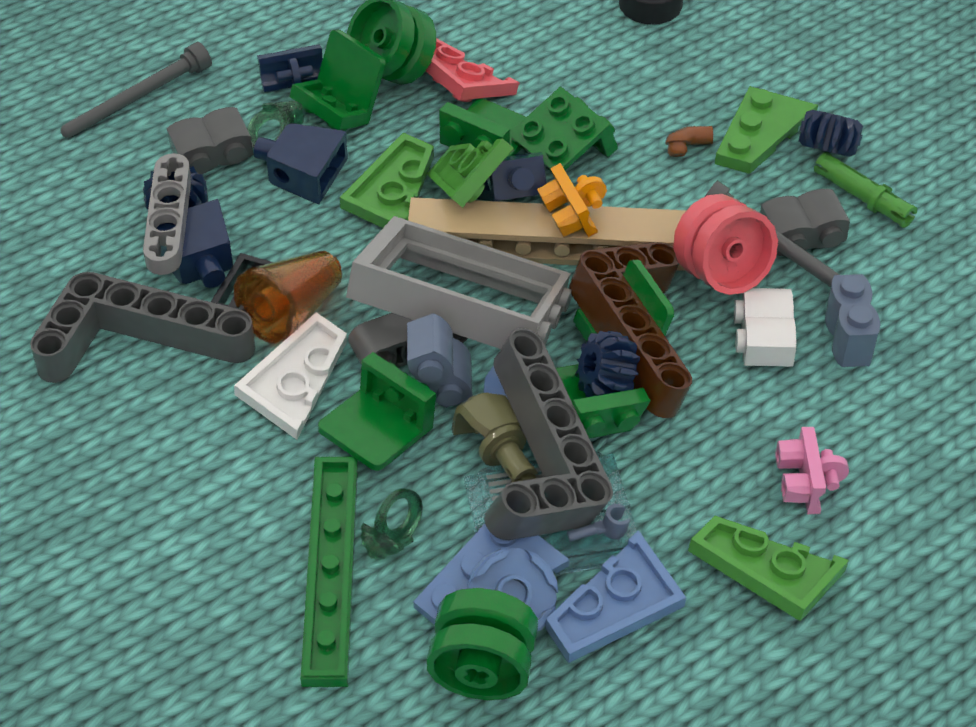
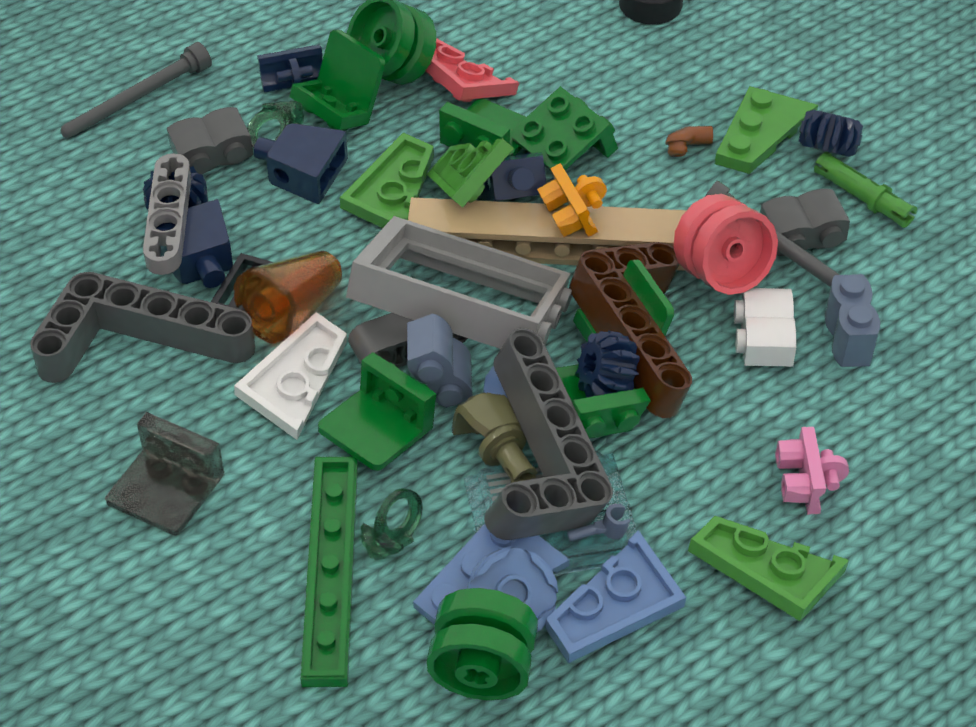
(168, 476): none -> clear smoke bracket

